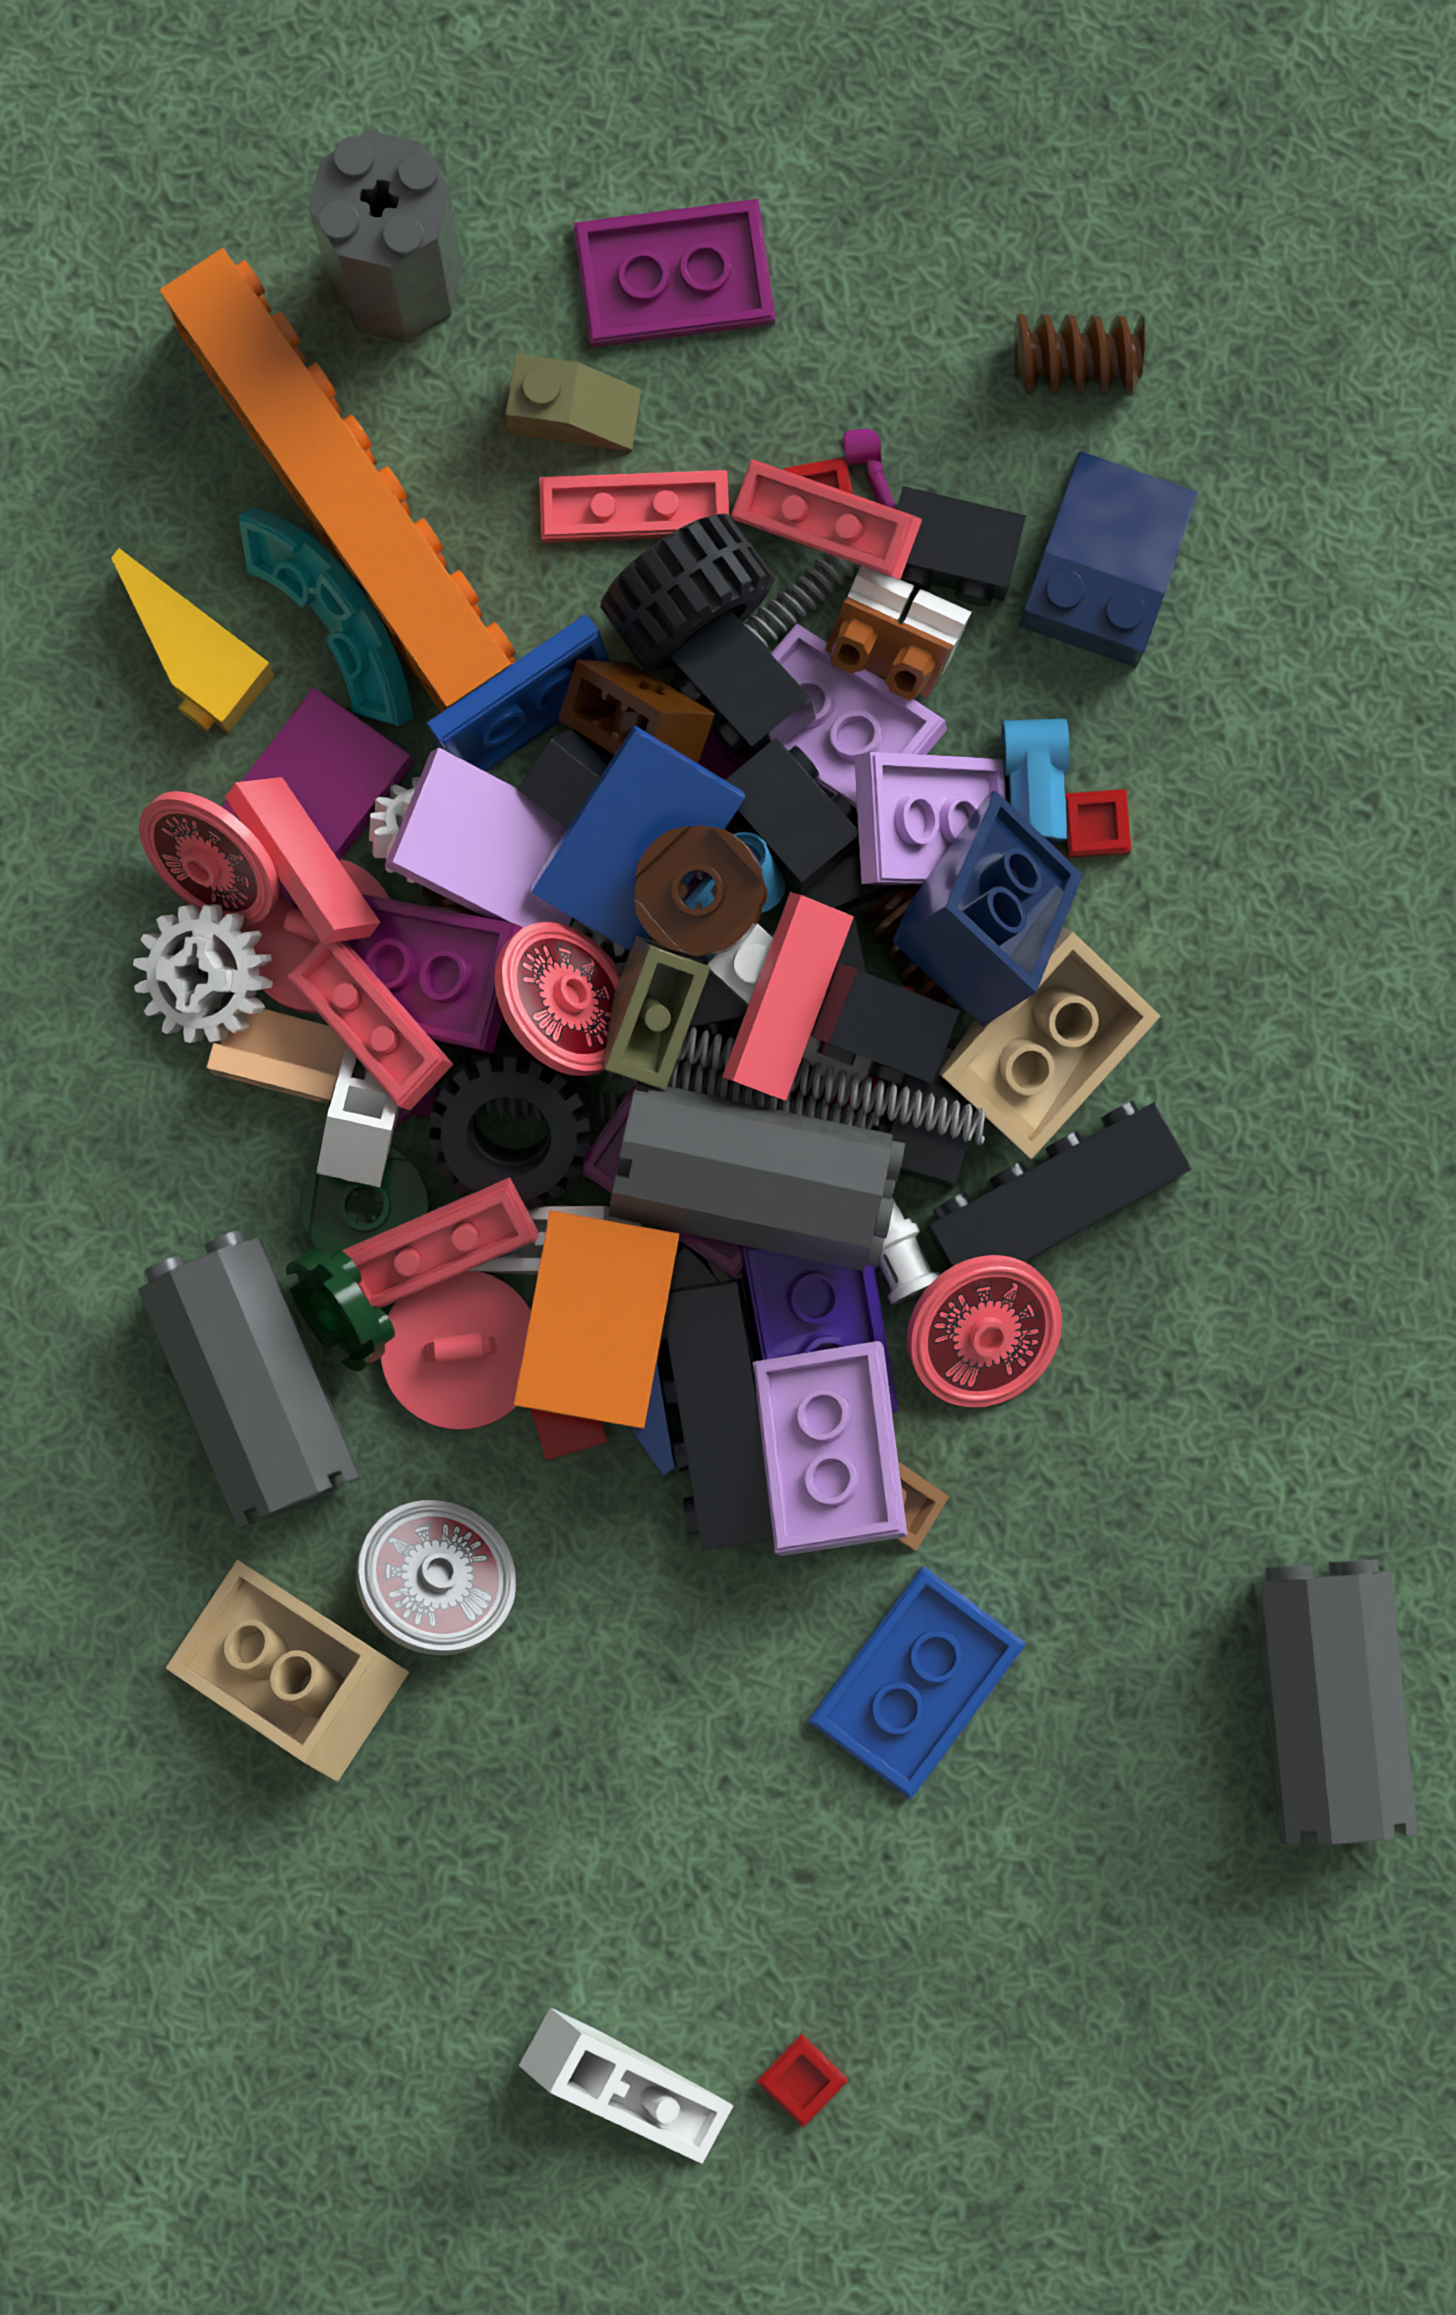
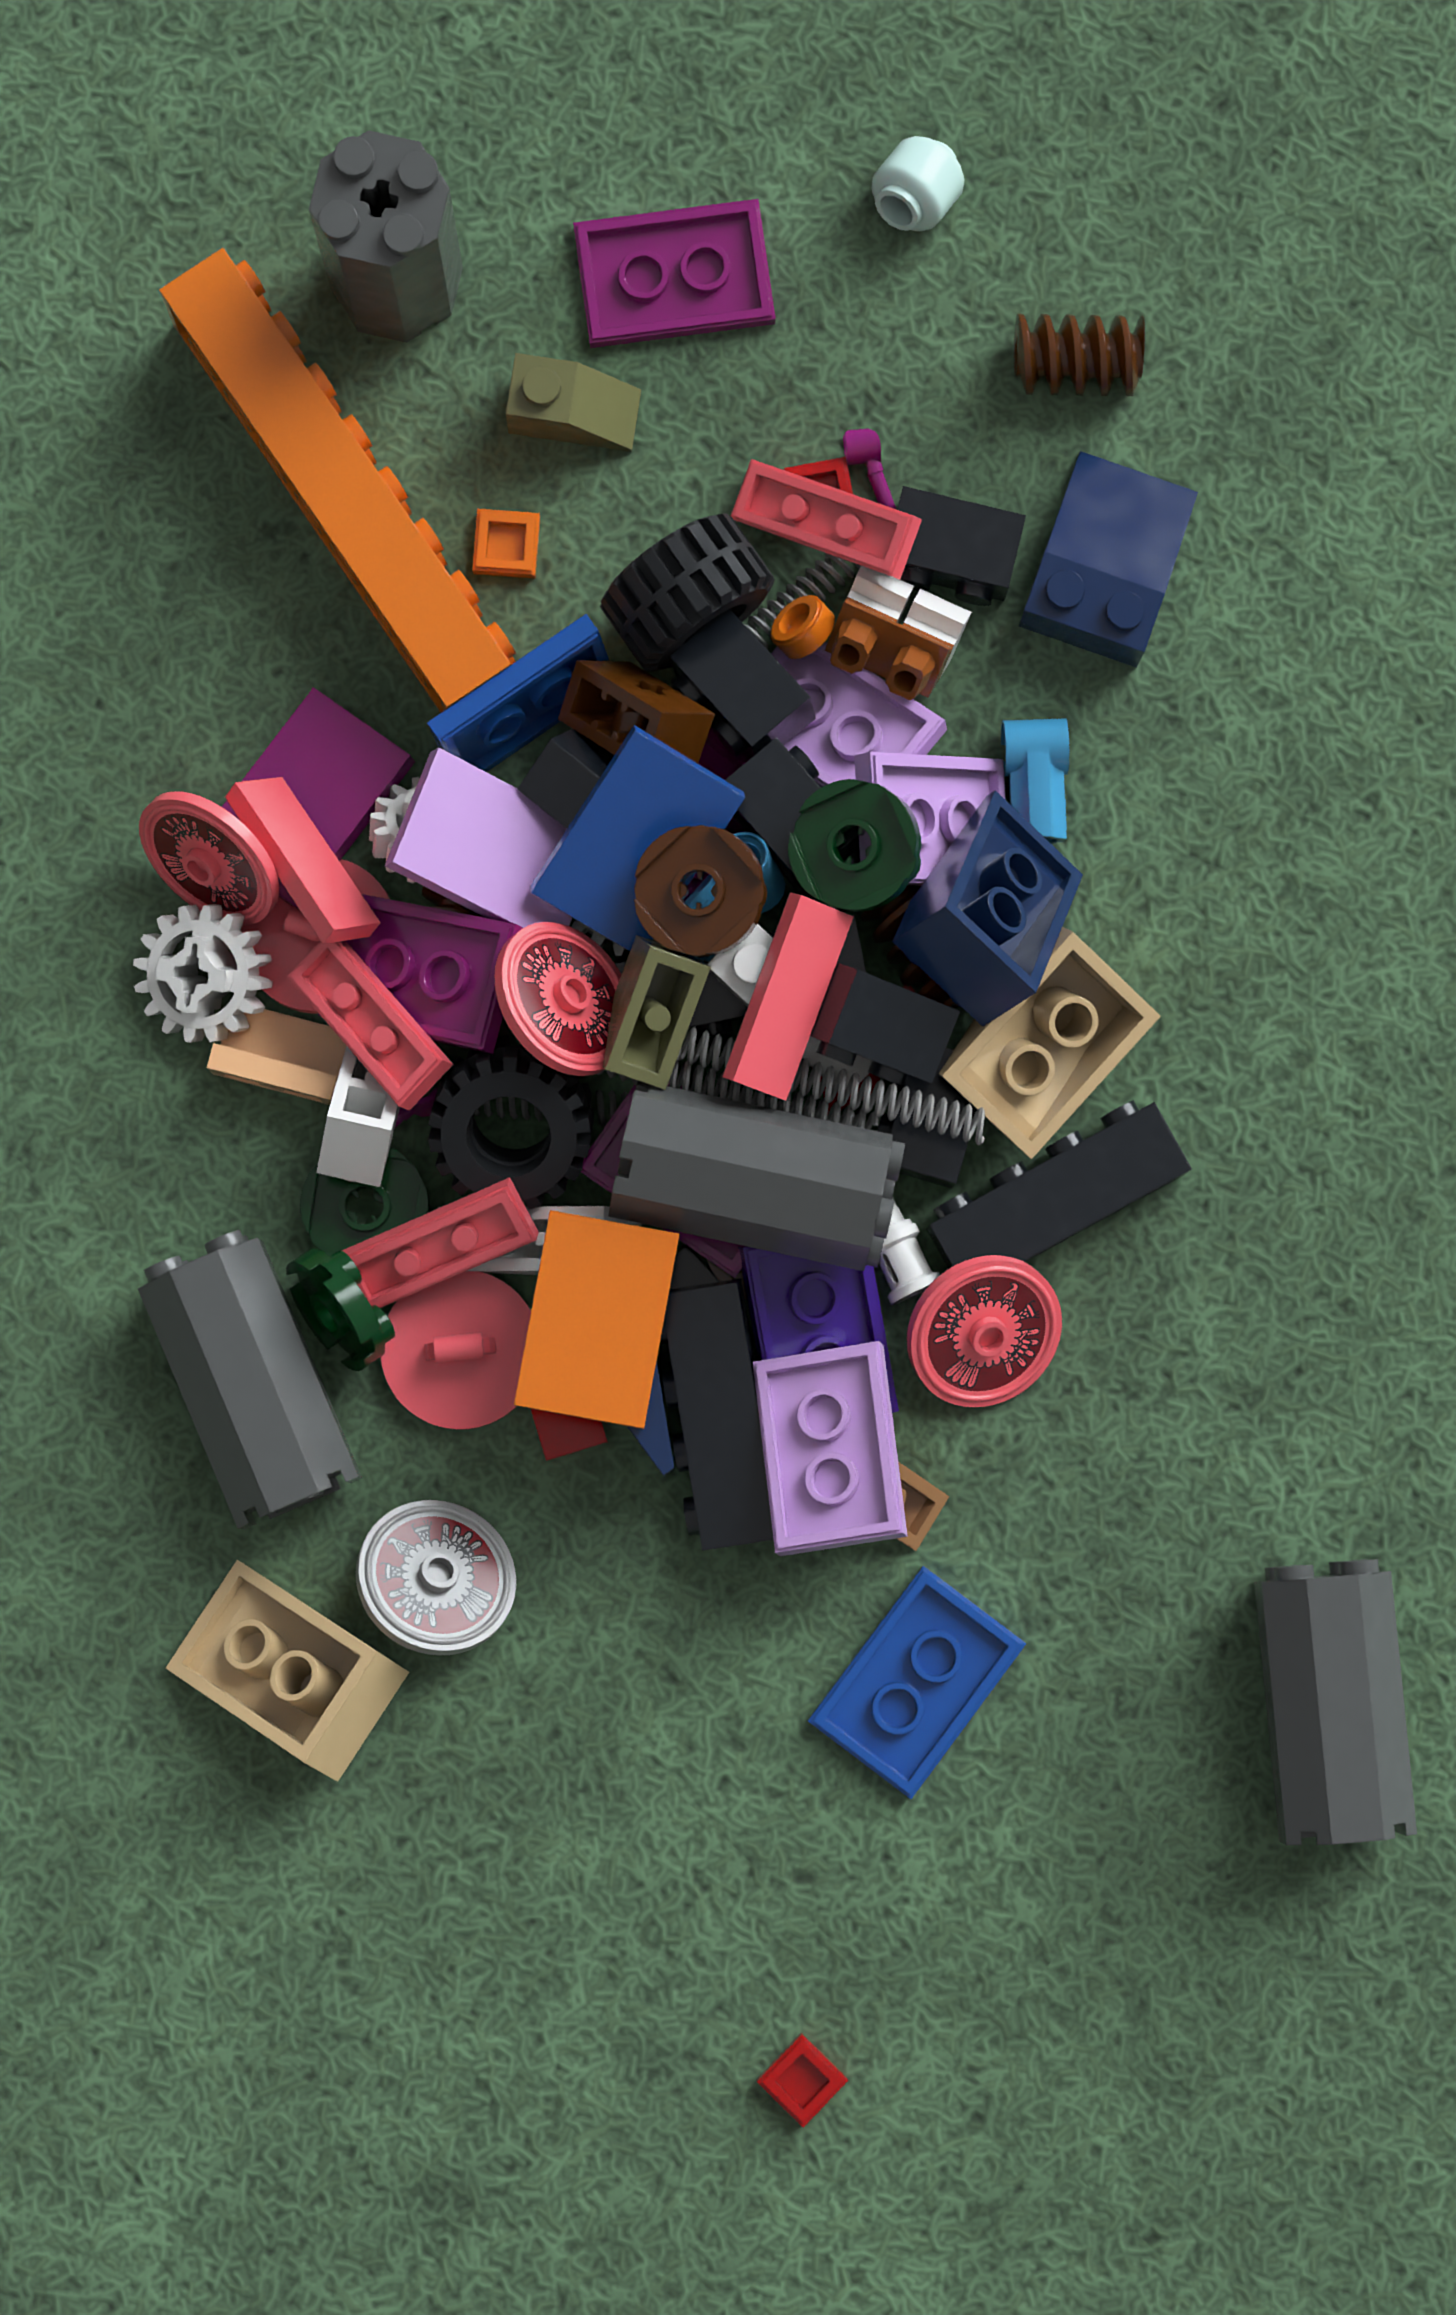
(202, 659): yellow slope -> none
(315, 578): teal tile -> none
(506, 543): none -> orange tile
(624, 2086): white slope -> none
(628, 504): coral tile -> none
(802, 626): none -> orange tile
(820, 832): none -> dark green plate
(917, 184): none -> light aqua head
(1097, 824): red tile -> none

